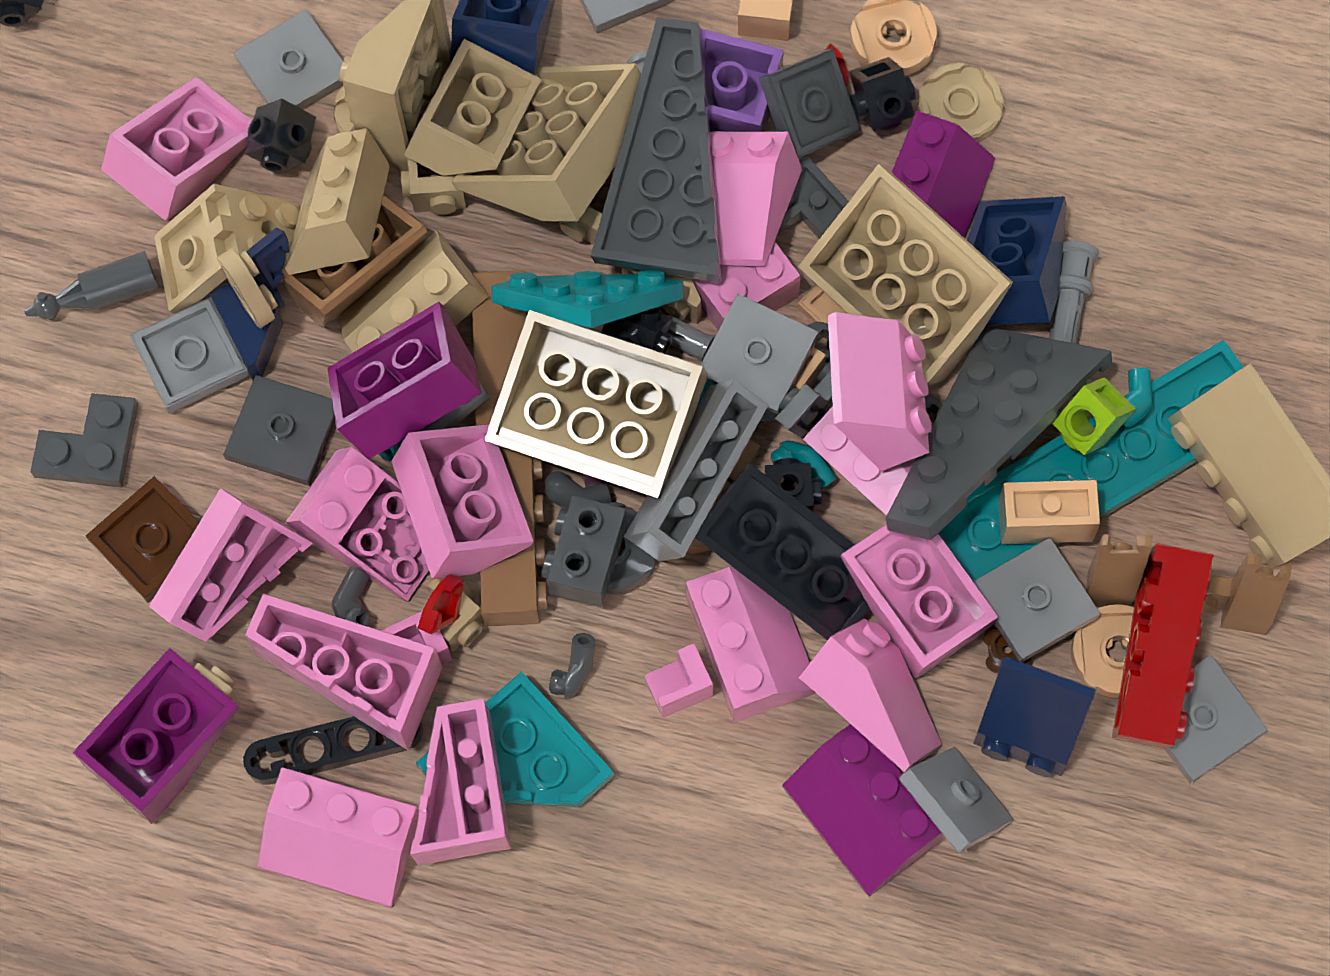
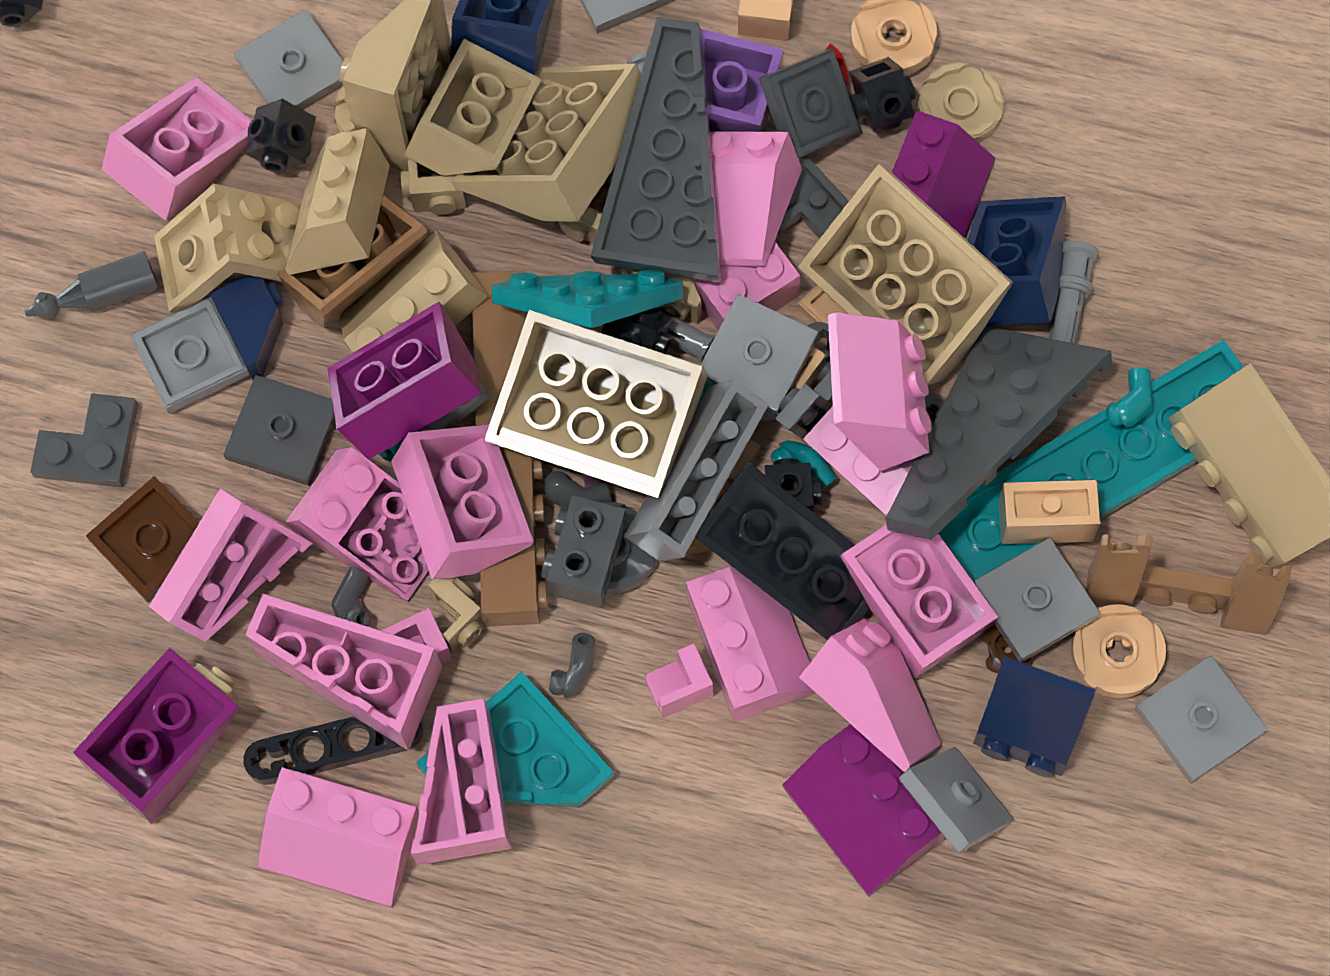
(240, 273): tan plate -> none
(270, 257): dark blue tile -> none
(442, 605): red tile -> none
(1106, 406): lime brick -> none
(1162, 647): red wedge -> none

